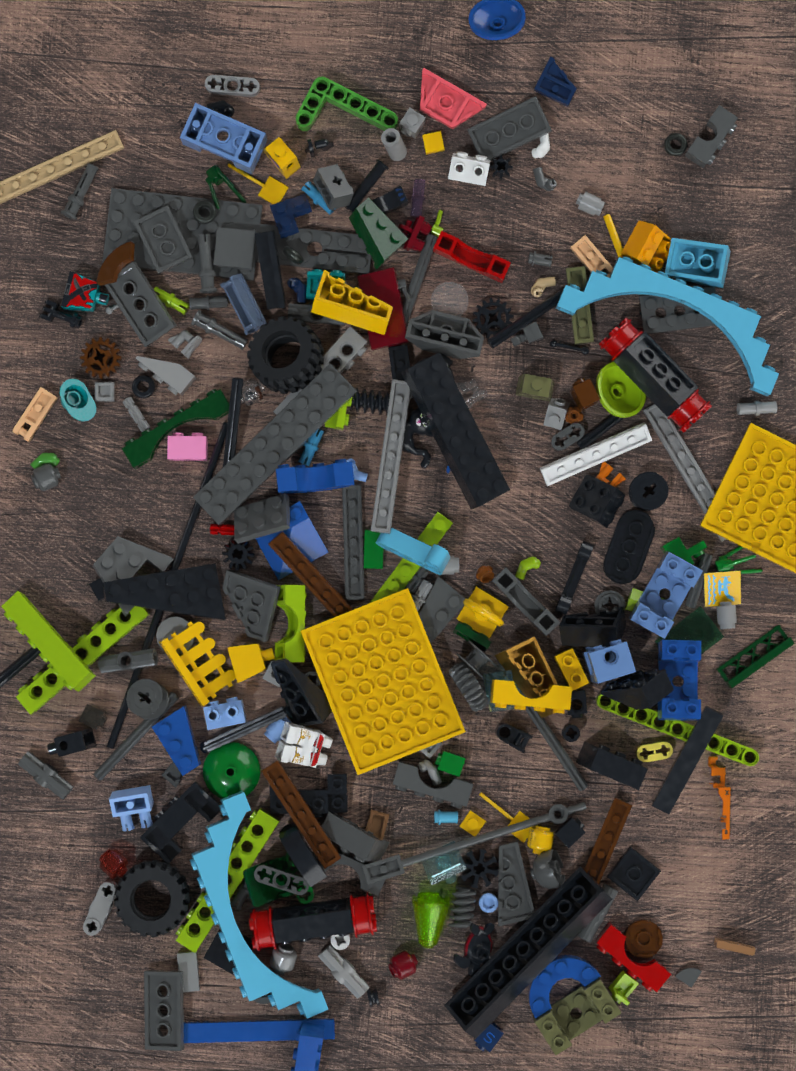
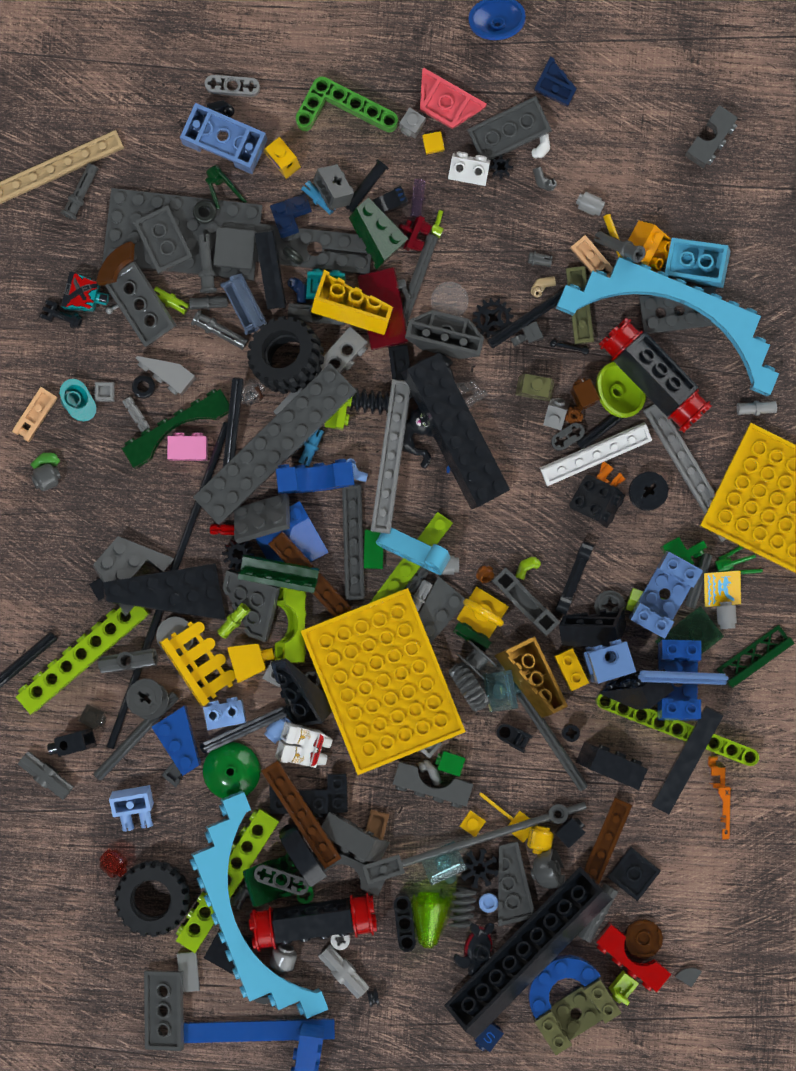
(48, 641): lime brick -> none
(92, 361): reddish brown gear -> none
(100, 908): light grey piece -> none
(172, 820): black bracket -> none
(193, 342): light grey piece -> none
(233, 620): none -> lime pin
(271, 191): yellow piece -> none
(279, 574): none -> dark green fence
(319, 144): black piece -> none
(394, 144): light grey brick -> none
(402, 965): dark red head -> none
(403, 932): none -> black beam
(445, 817): medium azure pin -> none
(478, 261): red arch -> none
(506, 693): yellow arch -> none
(578, 694): black brick -> none
(625, 248): none -> dark grey pin
(628, 547): black tile -> none
(655, 756): light yellow beam -> none
(675, 136): pearl dark grey piece -> none
(683, 677): none -> medium blue axle
(734, 946): medium nougat tile -> none

